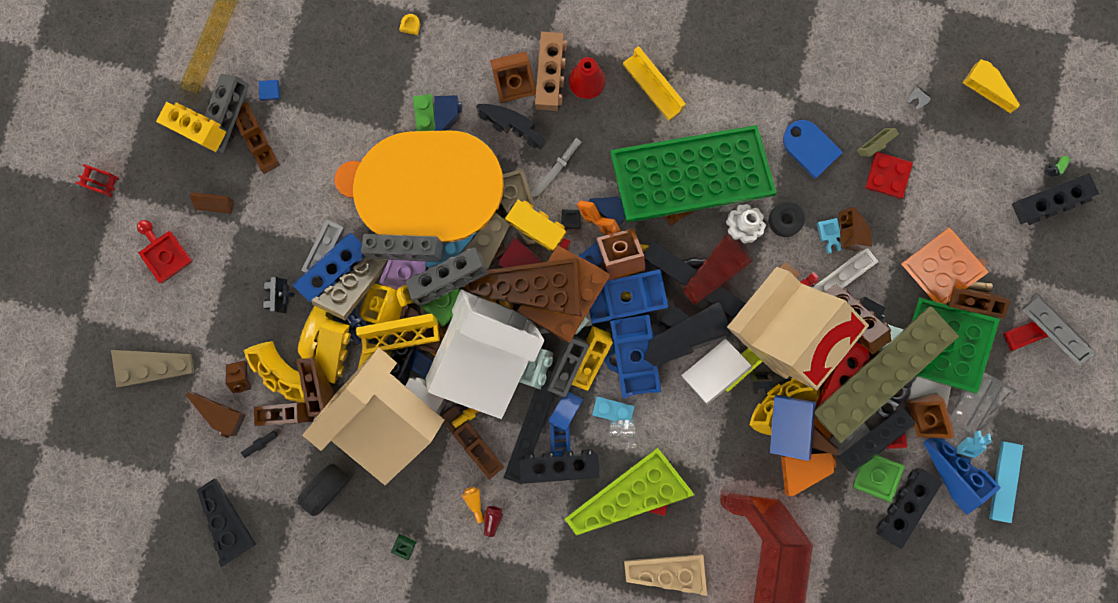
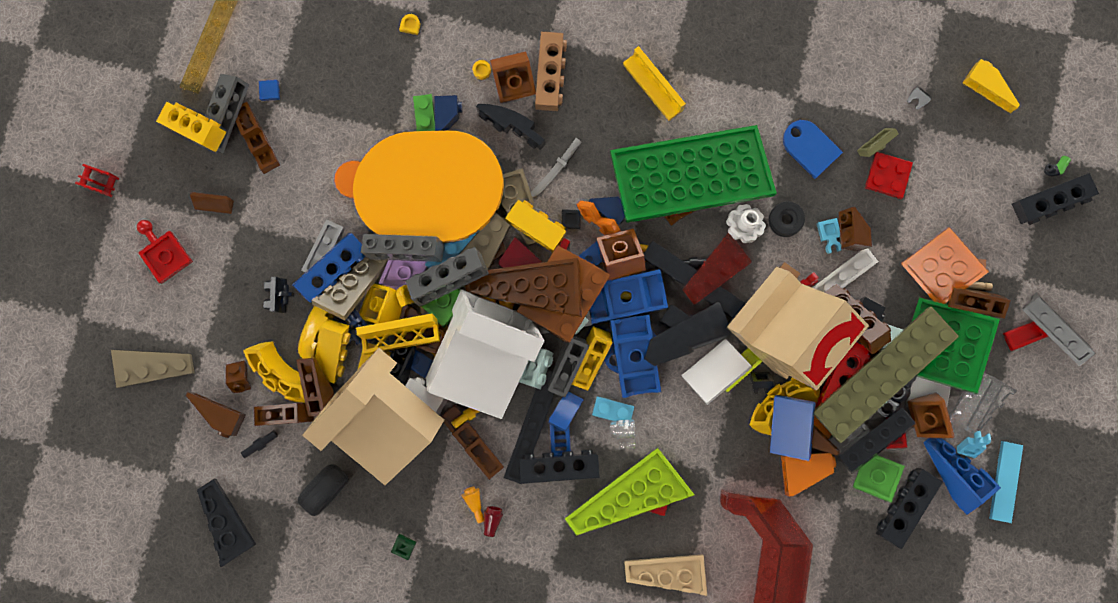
(481, 69): none -> yellow tile
(587, 79): red cone -> none

